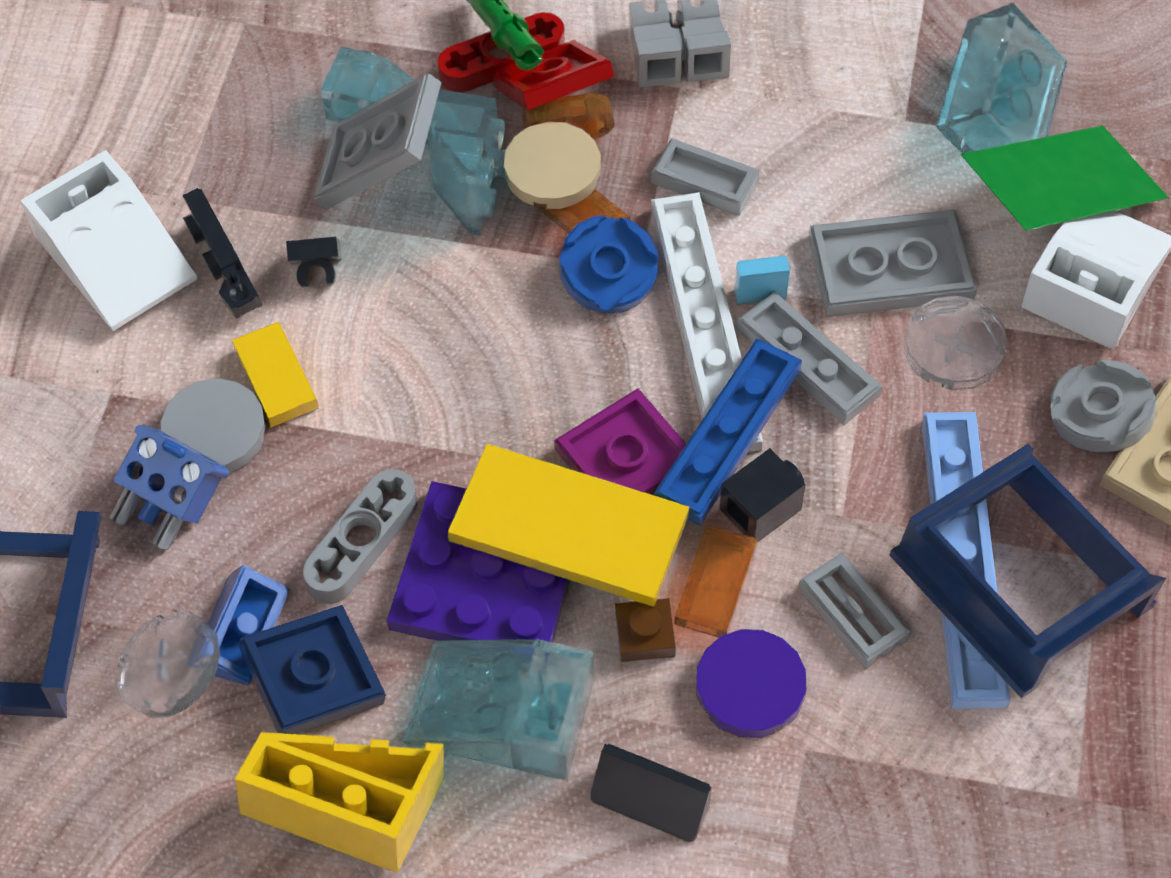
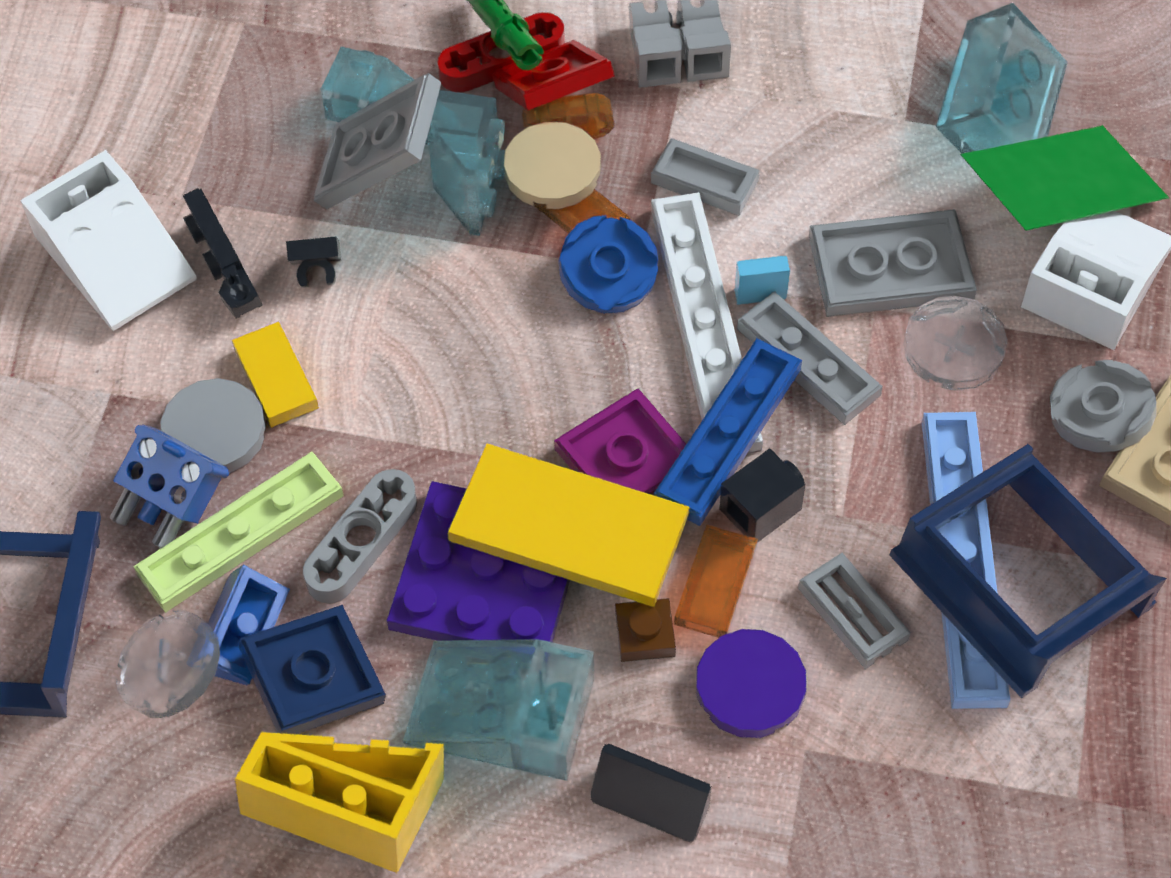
(238, 531): none -> yellowish green tile

